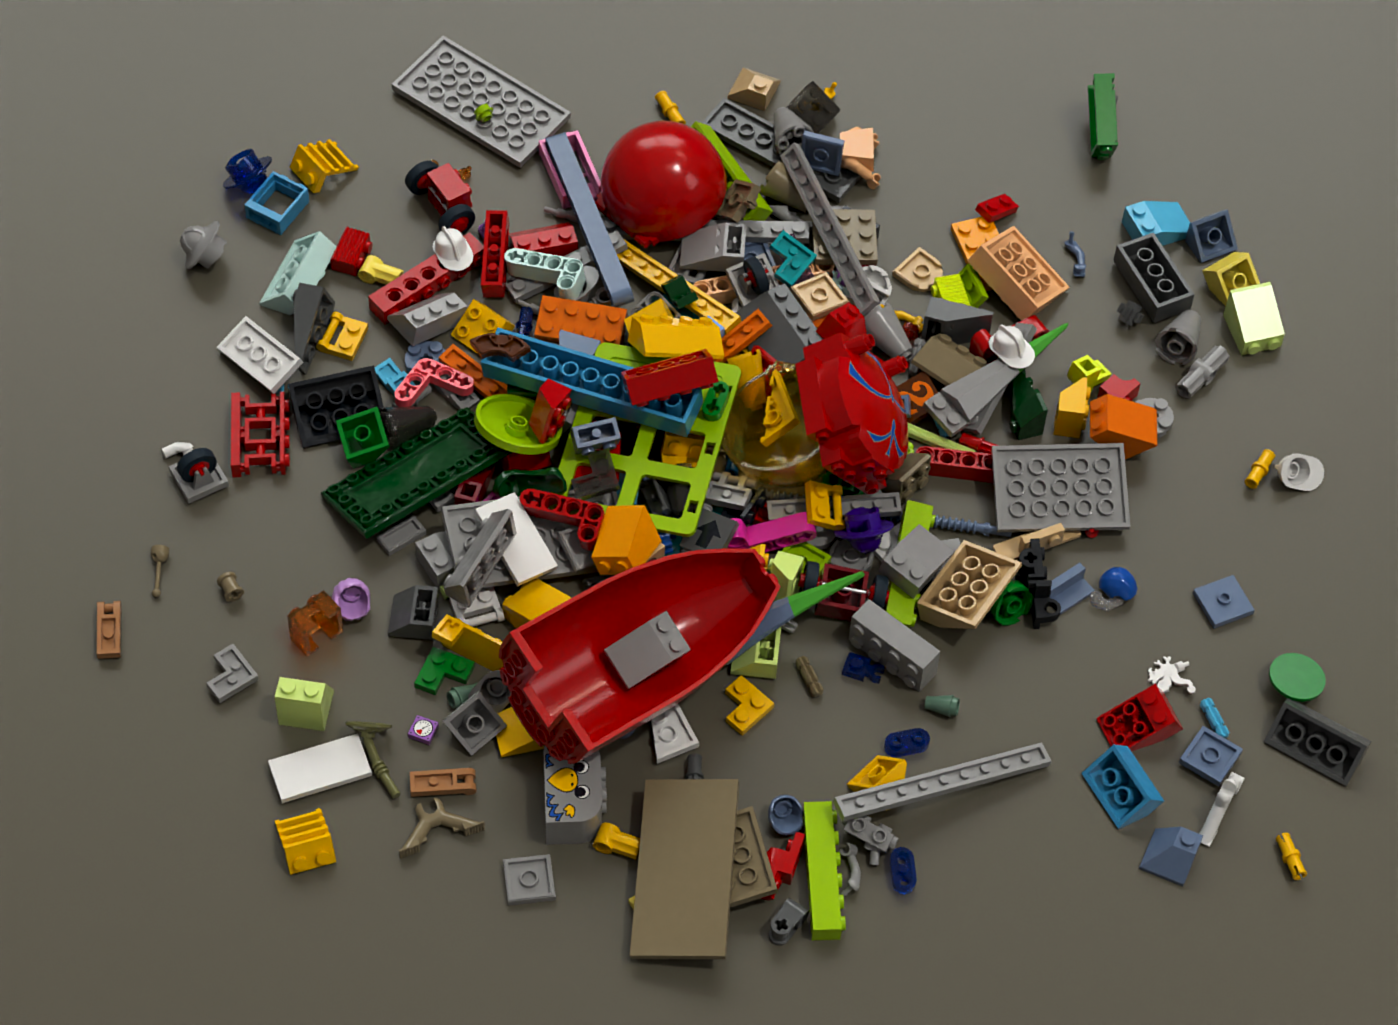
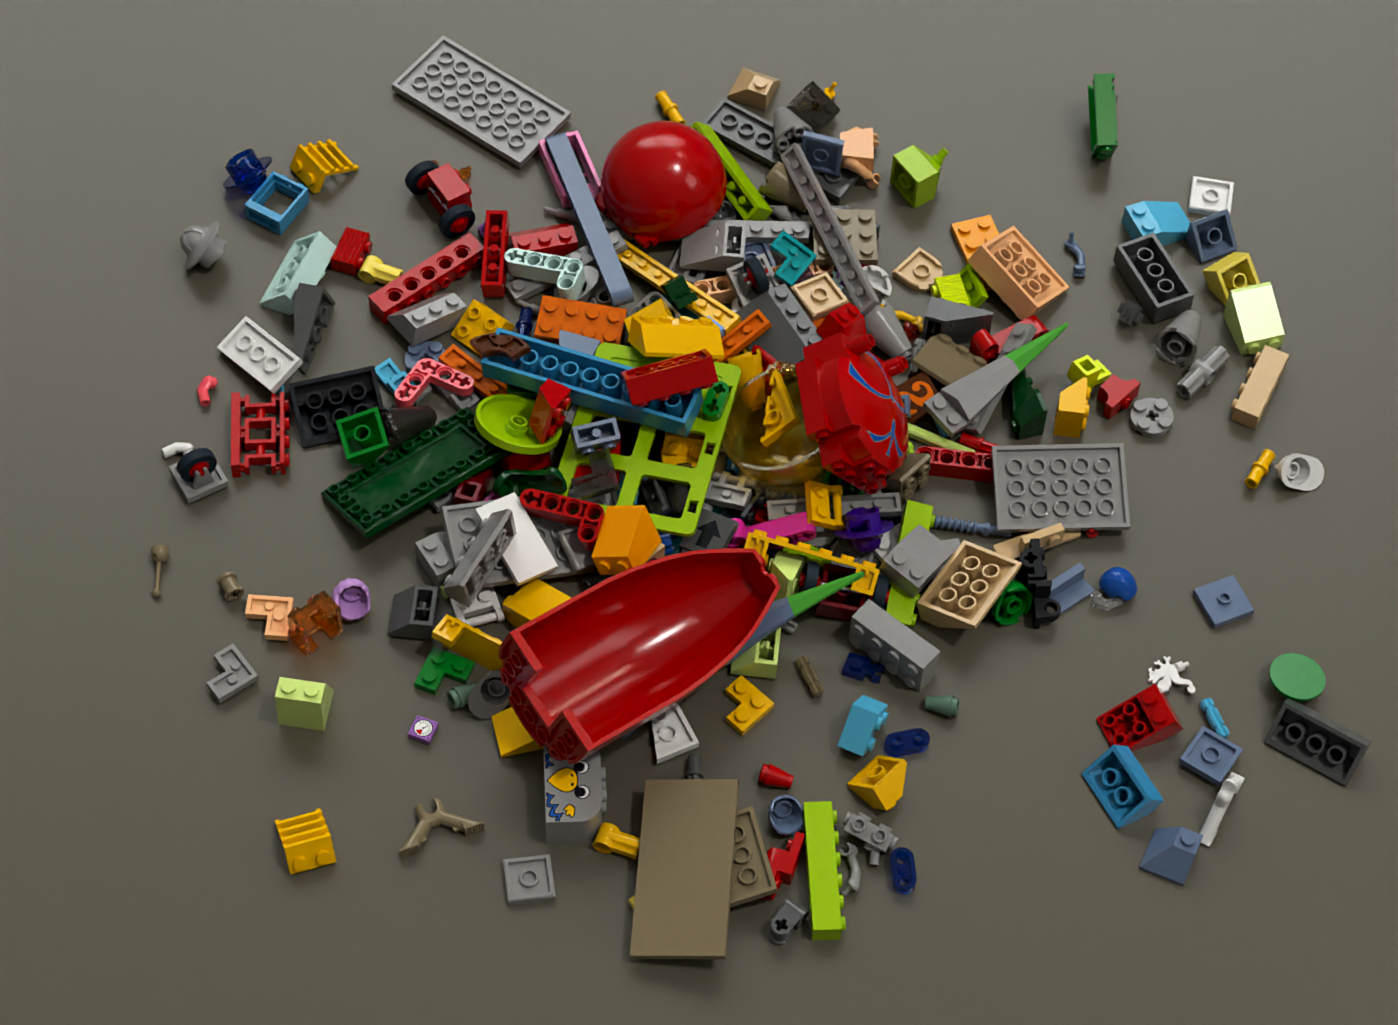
(109, 630): medium nougat plate -> none
(203, 388): none -> coral arm
(272, 609): none -> light nougat plate
(319, 768): white tile -> none
(348, 340): yellow plate -> none
(368, 732): olive dish -> none
(401, 535): light grey tile -> none
(442, 782): medium nougat plate -> none
(452, 249): white piece -> none
(474, 723): light grey slope -> none
(483, 113): lime plate -> none
(647, 650): light grey slope -> none
(737, 201): dark tan plate -> none
(759, 541): none -> yellow bracket
(774, 776): none -> red cone
(862, 722): none -> medium azure brick
(917, 174): none -> lime piece
(941, 781): light grey plate -> none
(996, 208): red plate -> none
(1012, 347): white piece -> none
(1123, 422): orange slope -> none
(1210, 196): none -> white tile
(1259, 387): none -> tan brick
(1291, 856): yellow pin -> none

